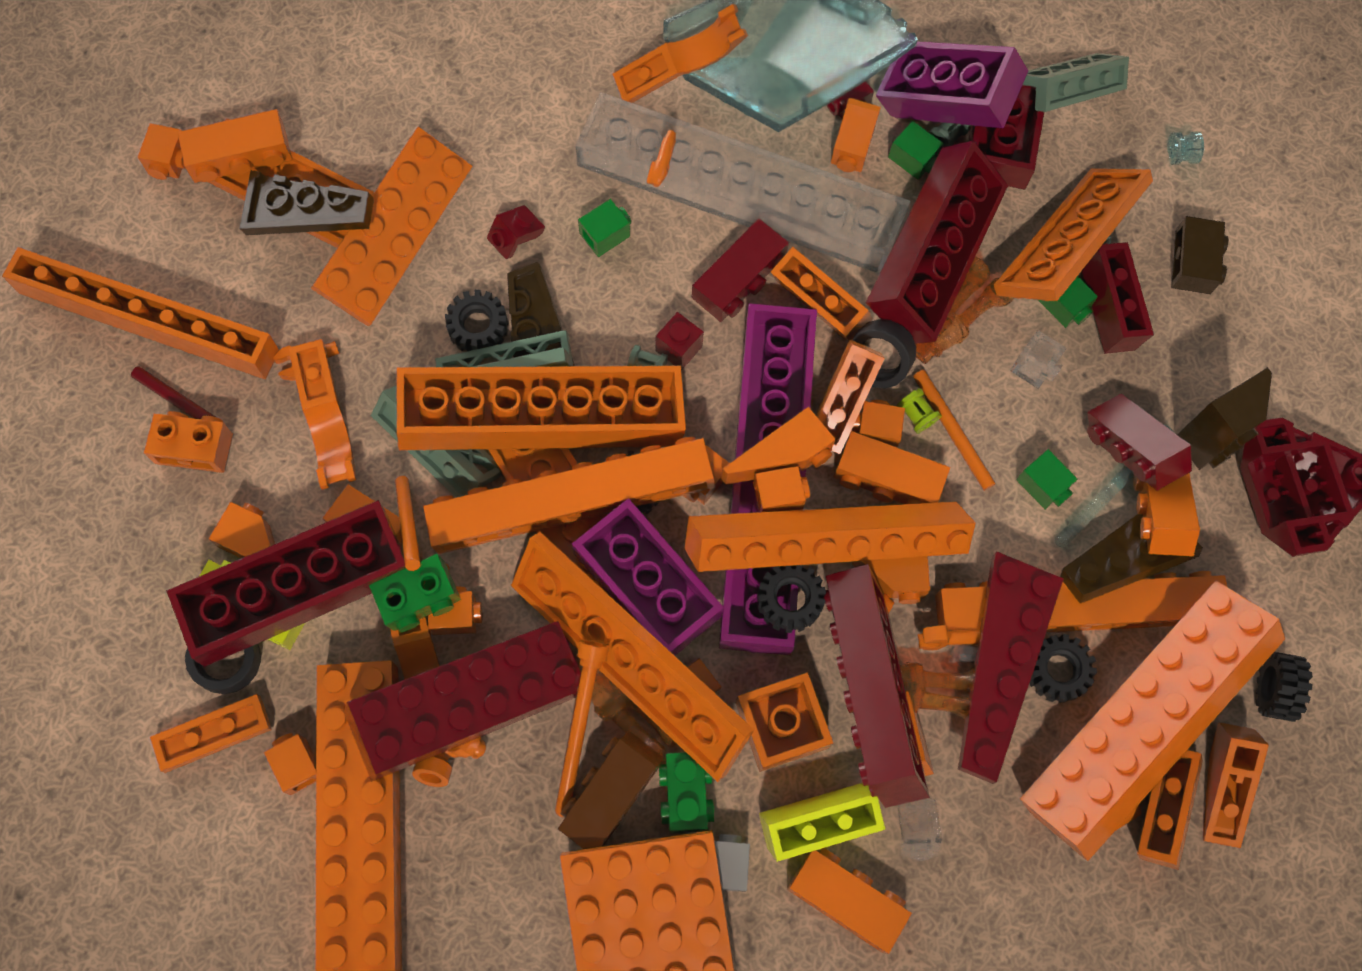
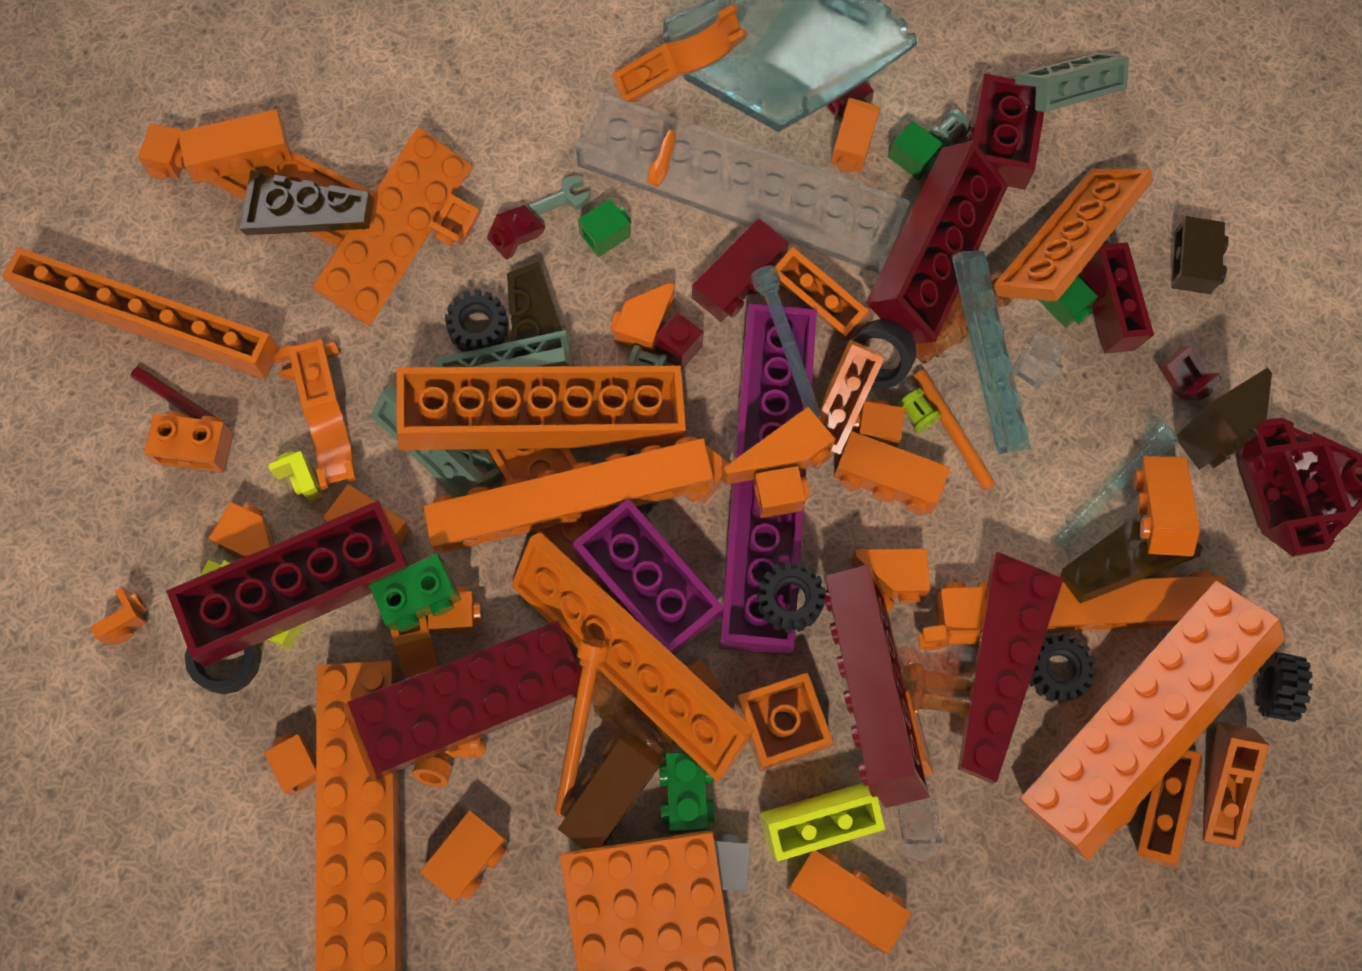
(119, 626): none -> orange bracket
(210, 733): orange plate -> none
(303, 478): none -> neon yellow bracket
(407, 523): orange bar -> none
(455, 221): none -> orange bracket
(464, 857): none -> orange brick
(564, 197): none -> sand green bar
(643, 318): none -> orange slope
(766, 282): none -> clear light blue piece
(827, 535): orange brick -> none
(954, 84): magenta brick -> none
(991, 352): none -> clear light blue plate
(1047, 480): green brick -> none
(1139, 442): dark red brick -> none
(1185, 147): clear light blue wheel -> none
(1187, 375): none -> dark red bracket

